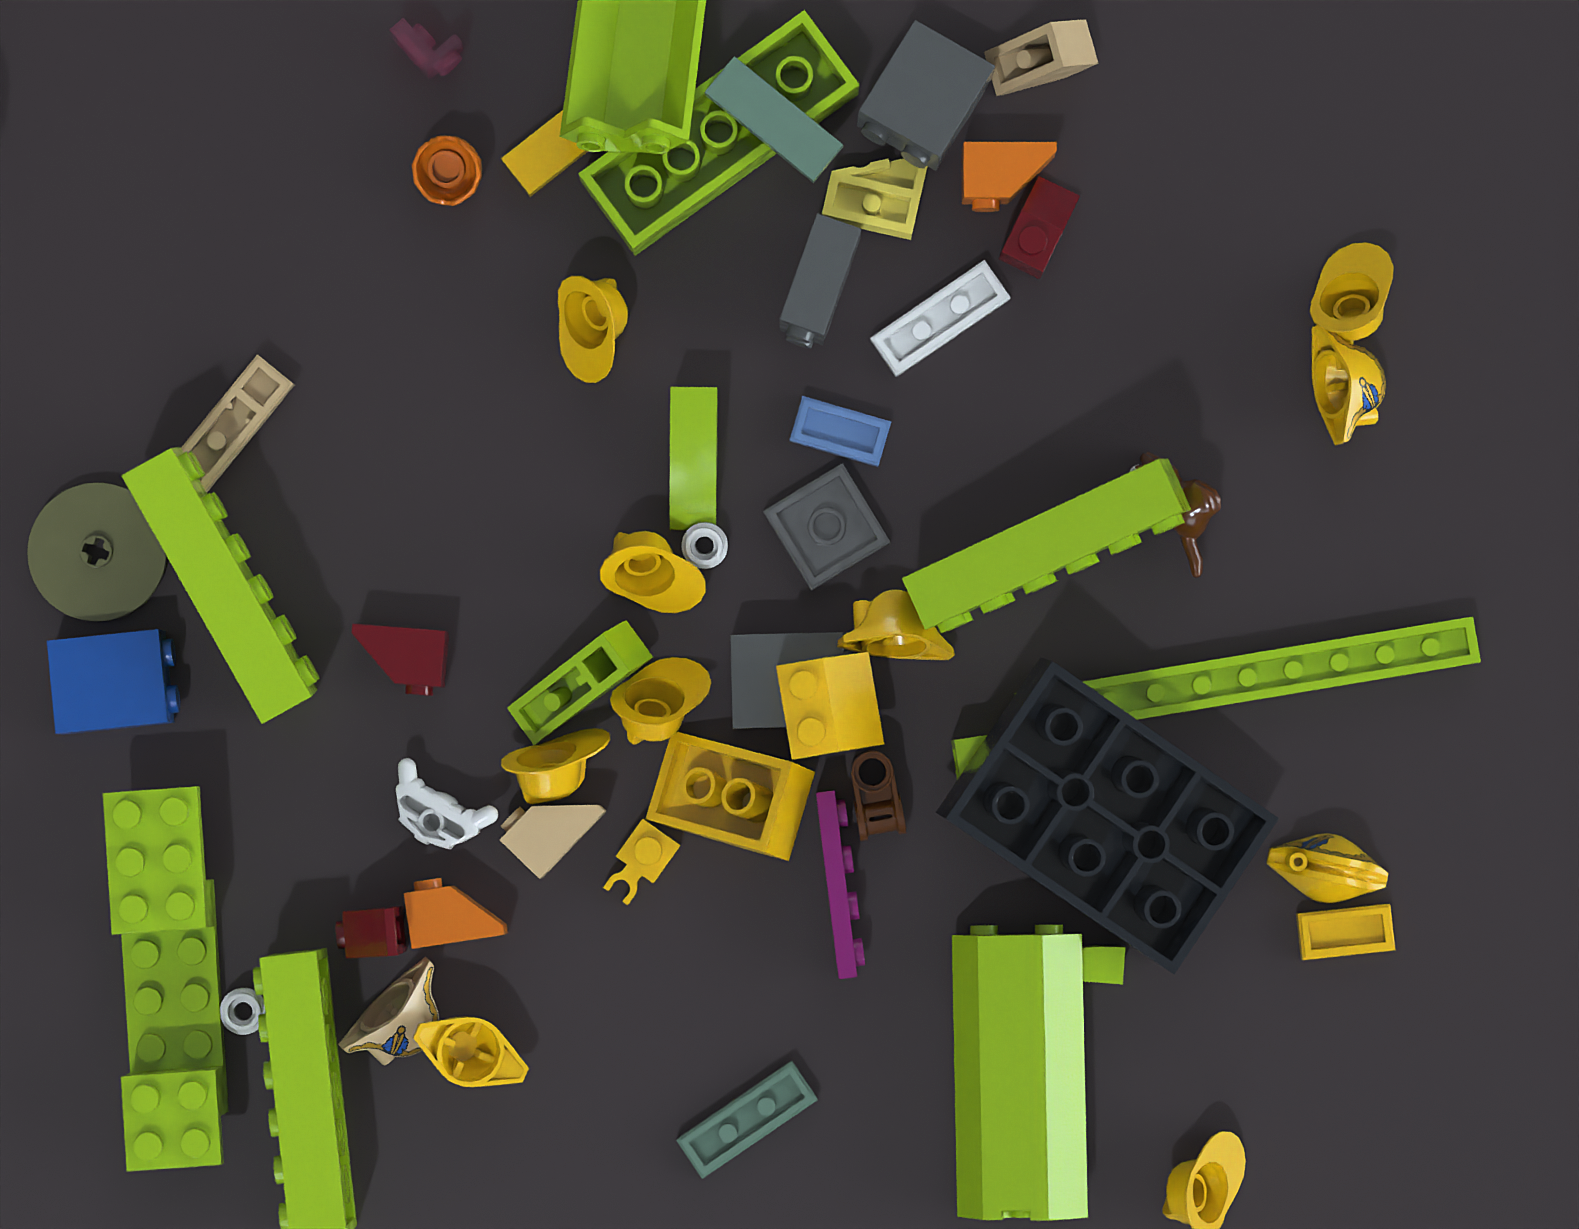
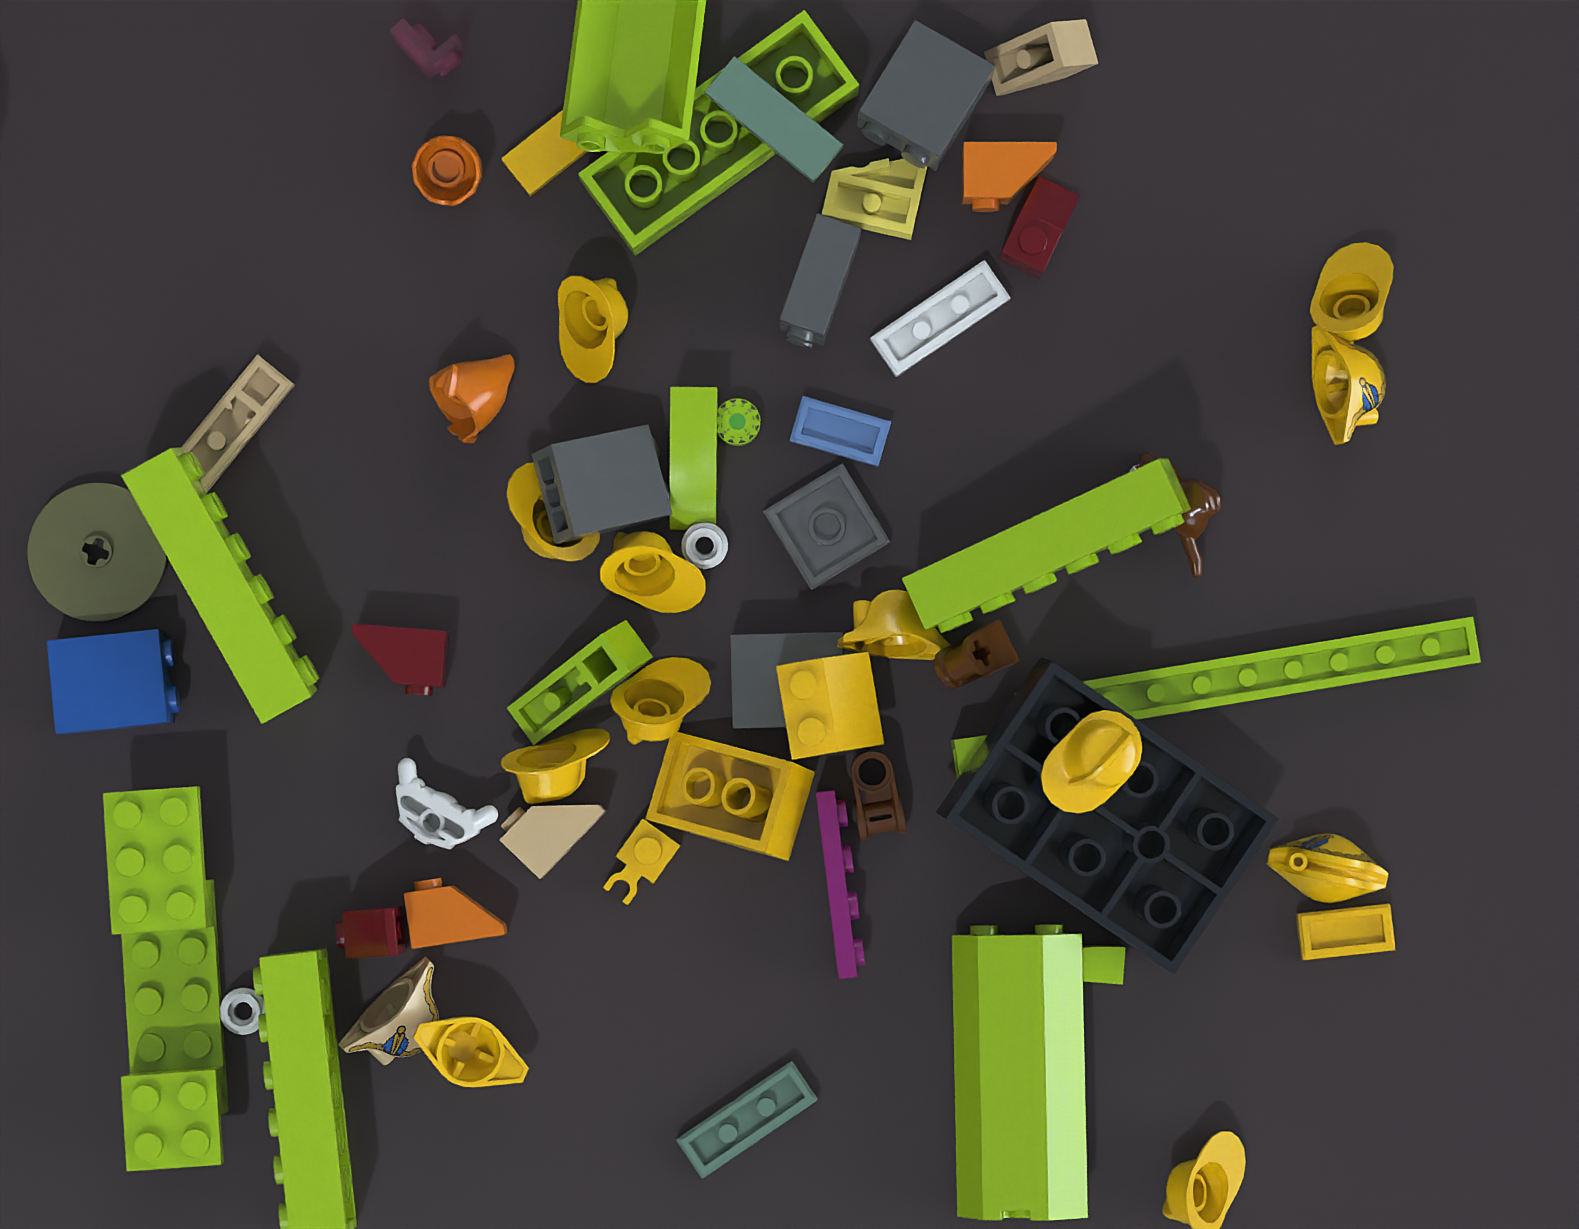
(472, 393): none -> orange hat
(529, 510): none -> yellow piece
(602, 483): none -> dark grey brick
(738, 422): none -> lime tile
(975, 656): none -> reddish brown piece
(1091, 762): none -> yellow piece

